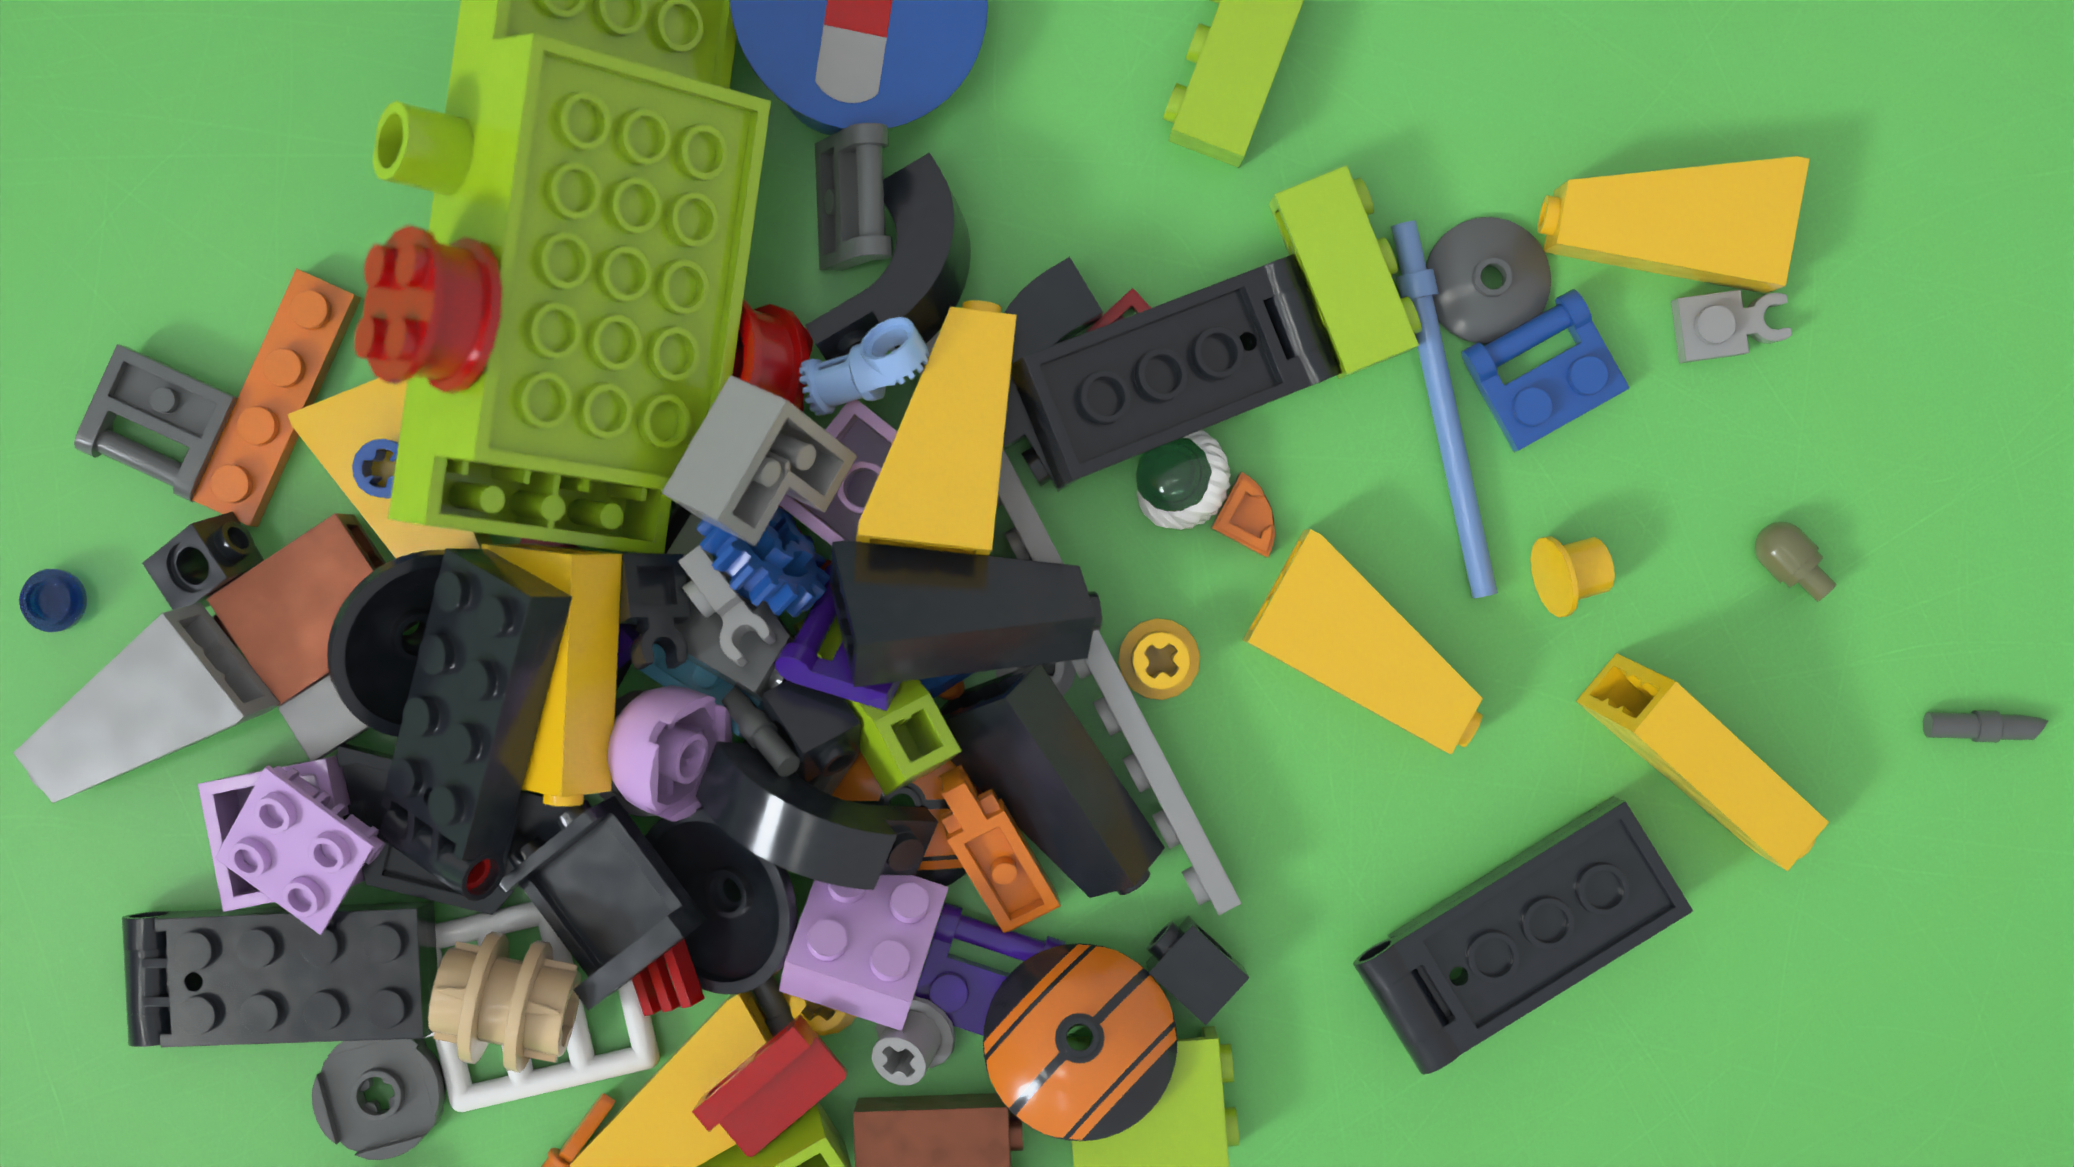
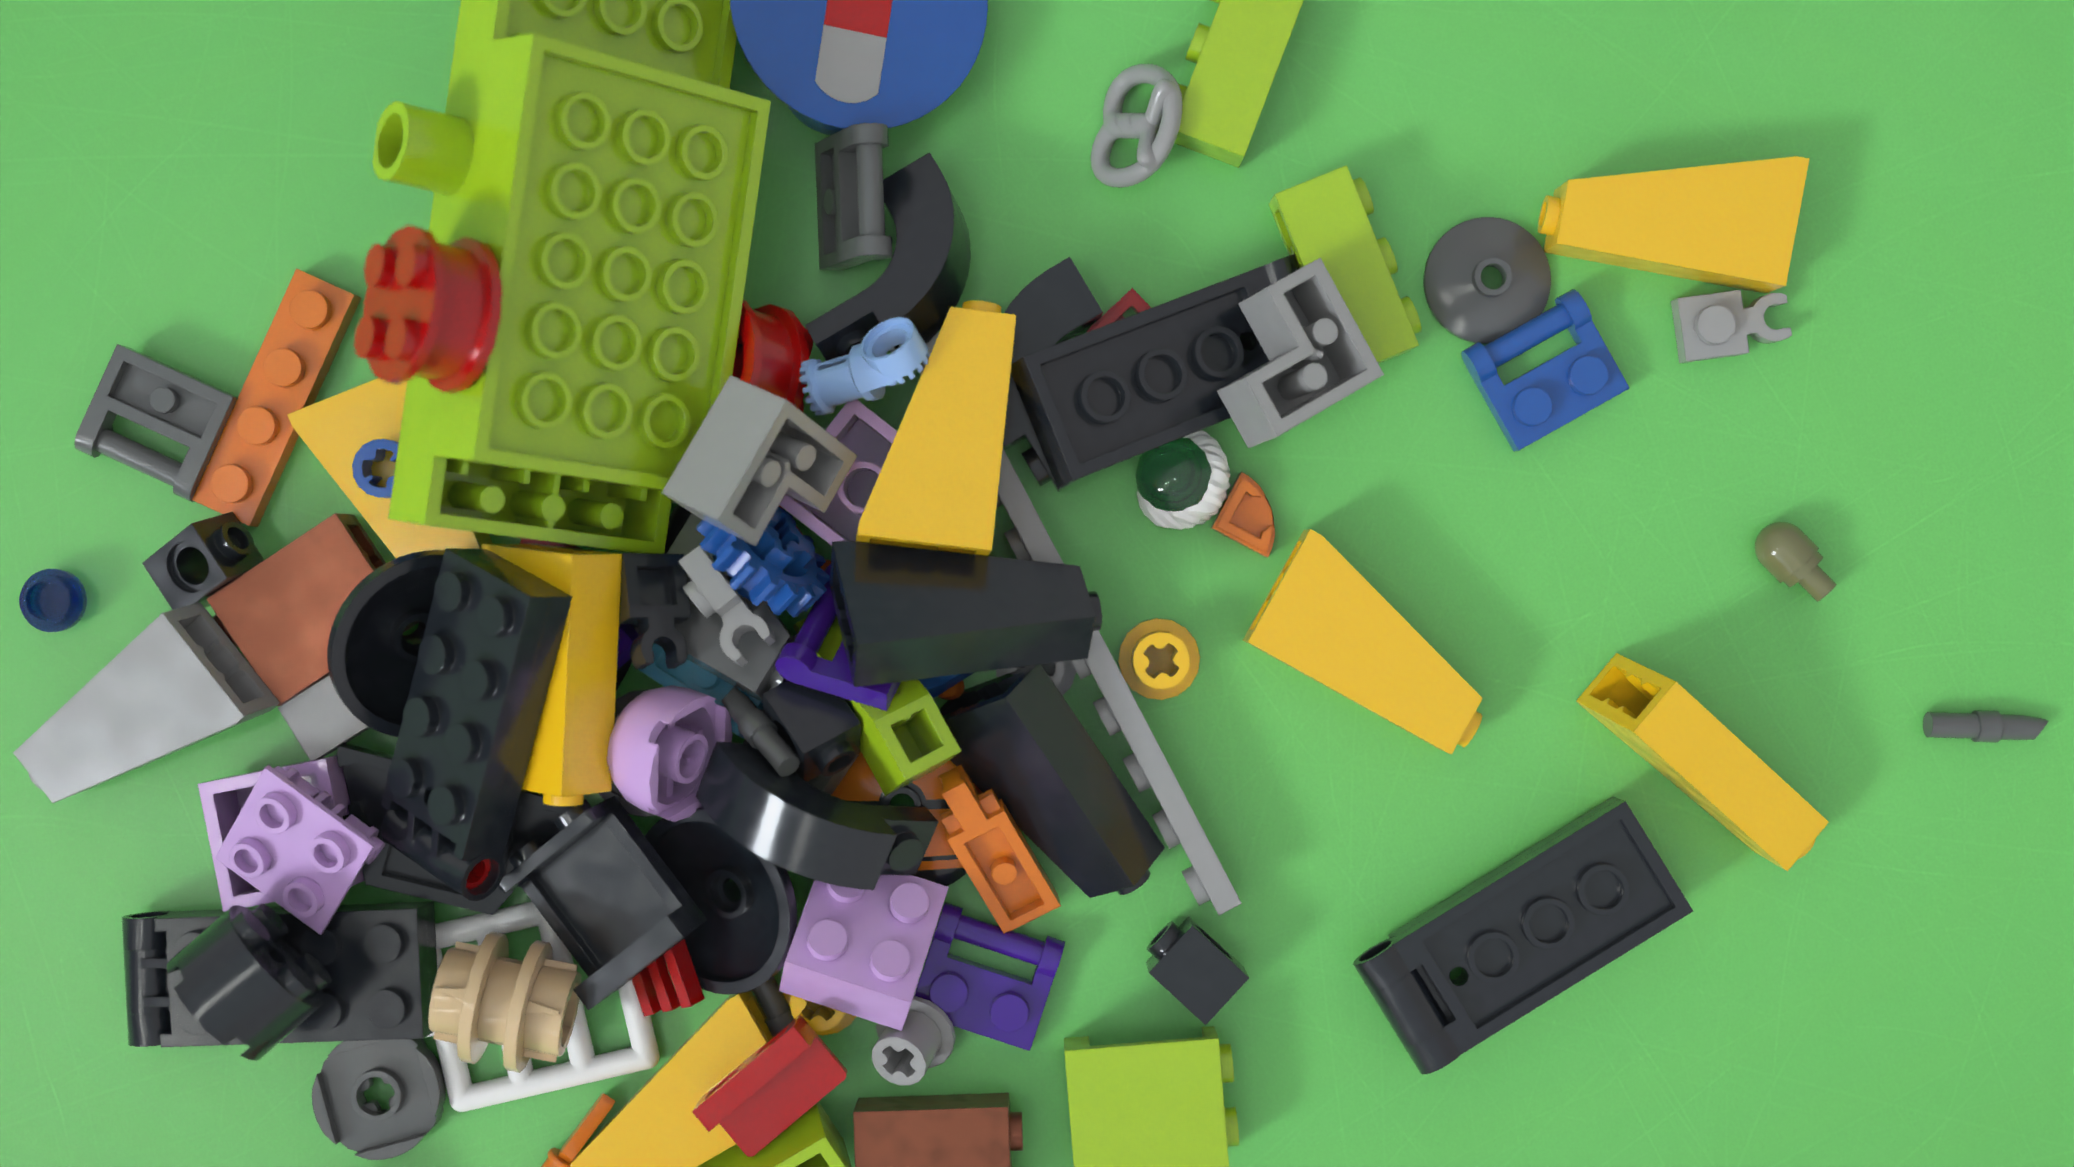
(248, 980): none -> black brick
(1088, 1090): orange dish -> none
(1154, 129): none -> light grey piece
(1311, 353): none -> light grey brick
(1421, 286): medium blue bar -> none
(1570, 572): yellow piece -> none

